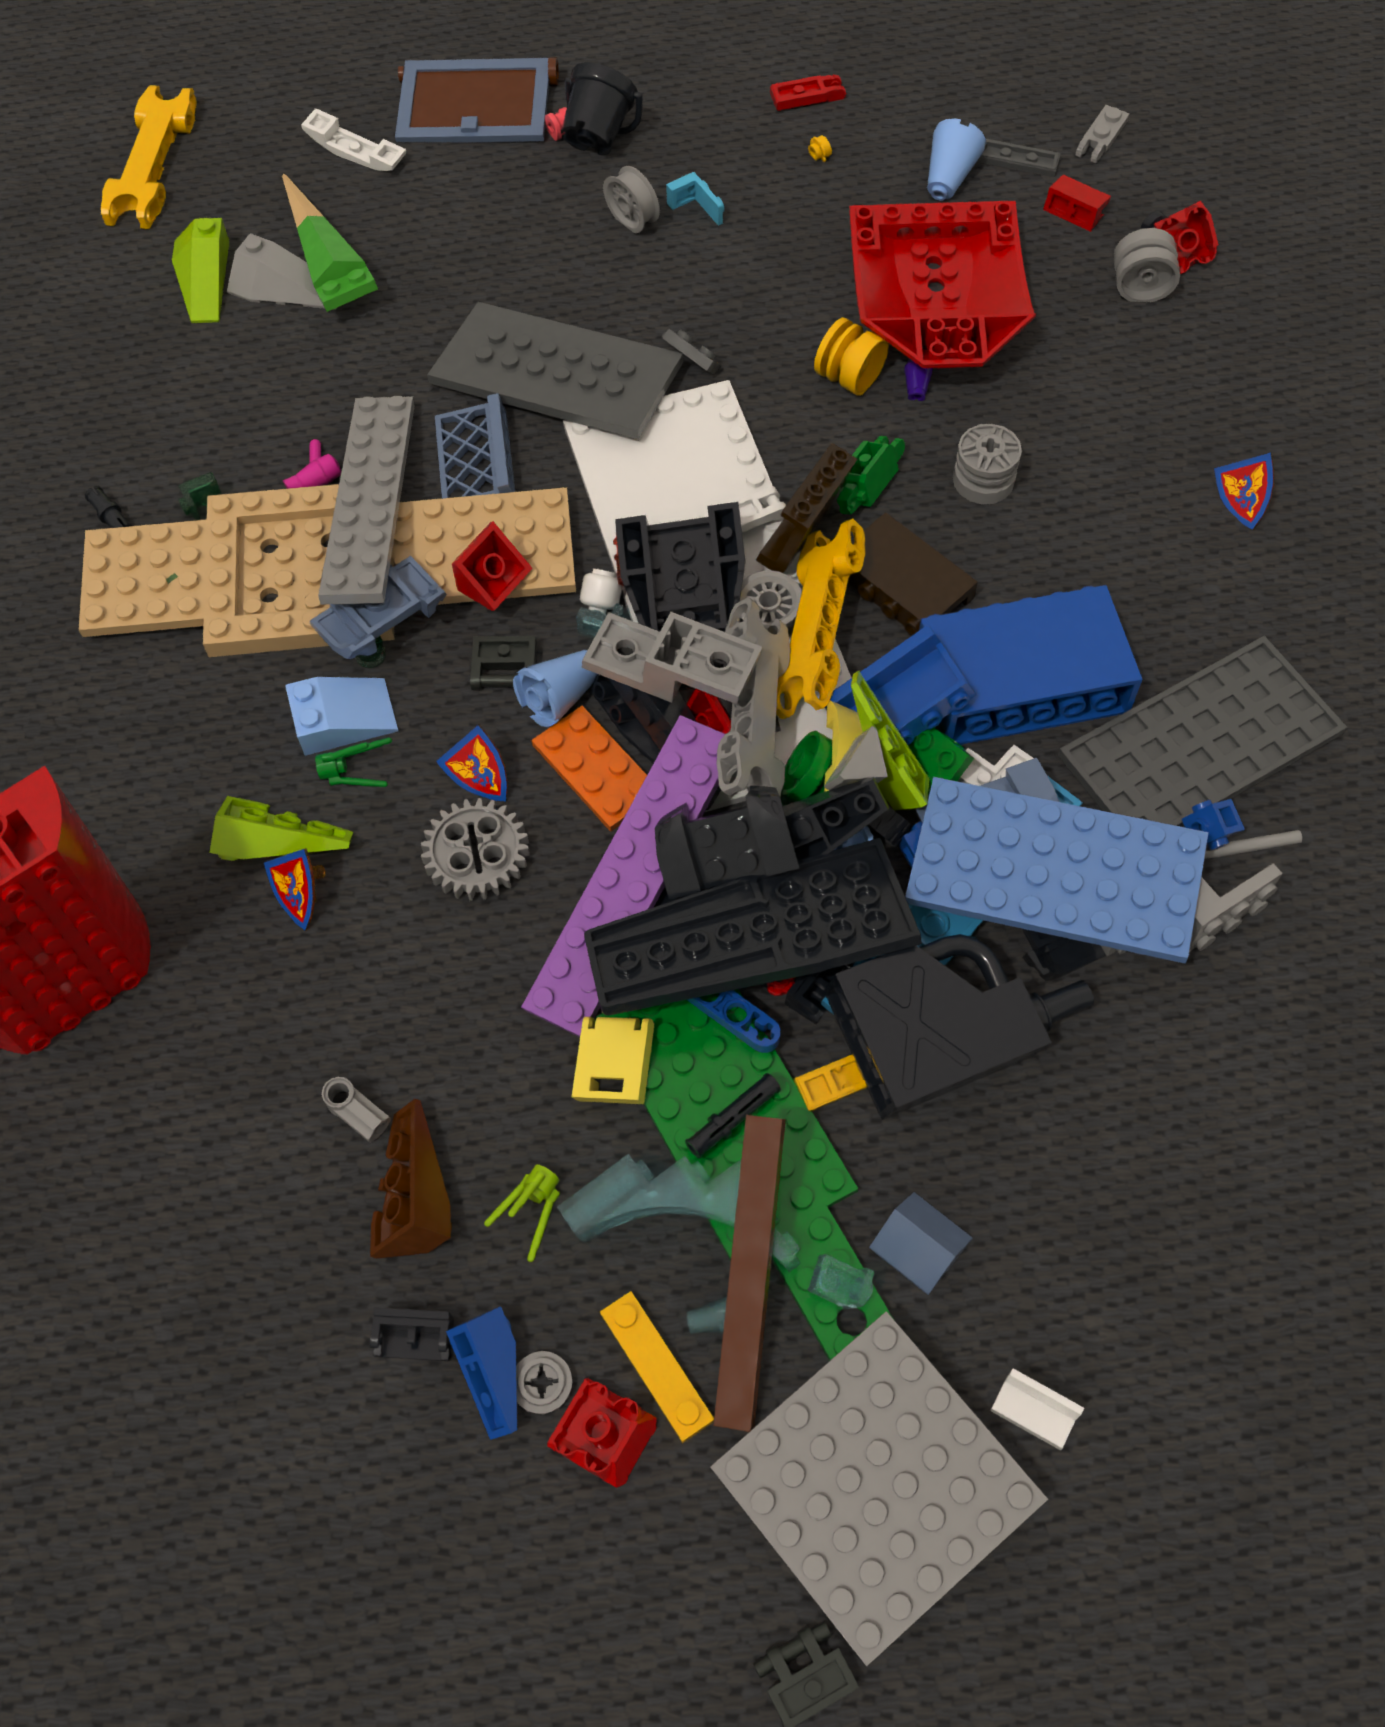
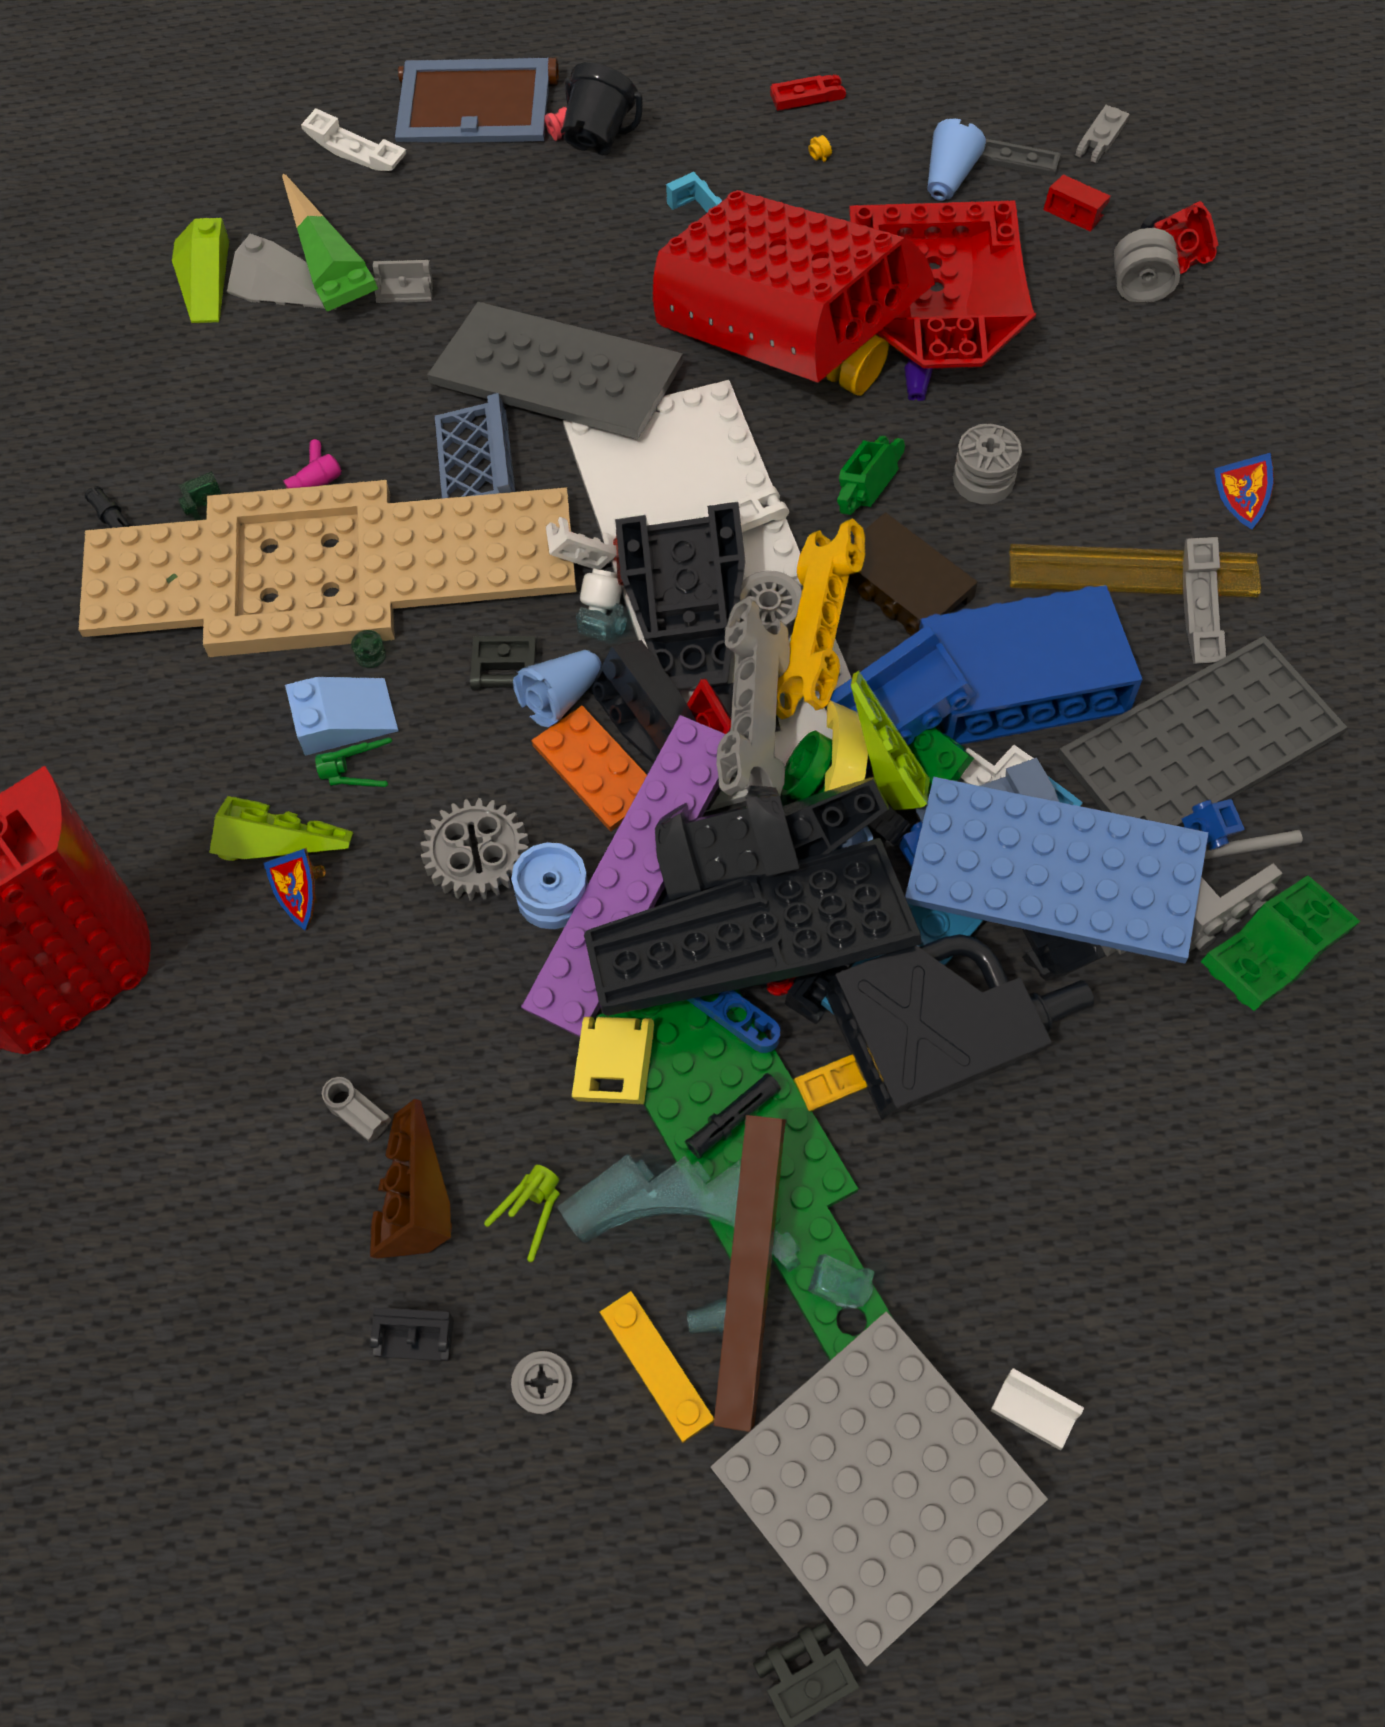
(158, 125): yellow piece -> none
(354, 627): sand blue piece -> none
(367, 502): light grey plate -> none
(403, 281): none -> light grey hinge
(477, 765): shield -> none
(489, 568): red slope -> none
(489, 1365): blue slope -> none
(548, 884): none -> light blue wheel
(579, 548): none -> white hinge
(603, 1432): red slope -> none
(631, 199): light grey wheel -> none
(672, 657): light grey bracket -> none
(683, 342): dark grey hinge -> none
(785, 283): none -> red slope
(807, 508): dark brown panel -> none
(860, 762): light grey slope -> none
(920, 1242): sand blue slope -> none
(1123, 569): none -> clear yellow plate
(1201, 600): none -> light grey slope
(1280, 942): none -> green bracket

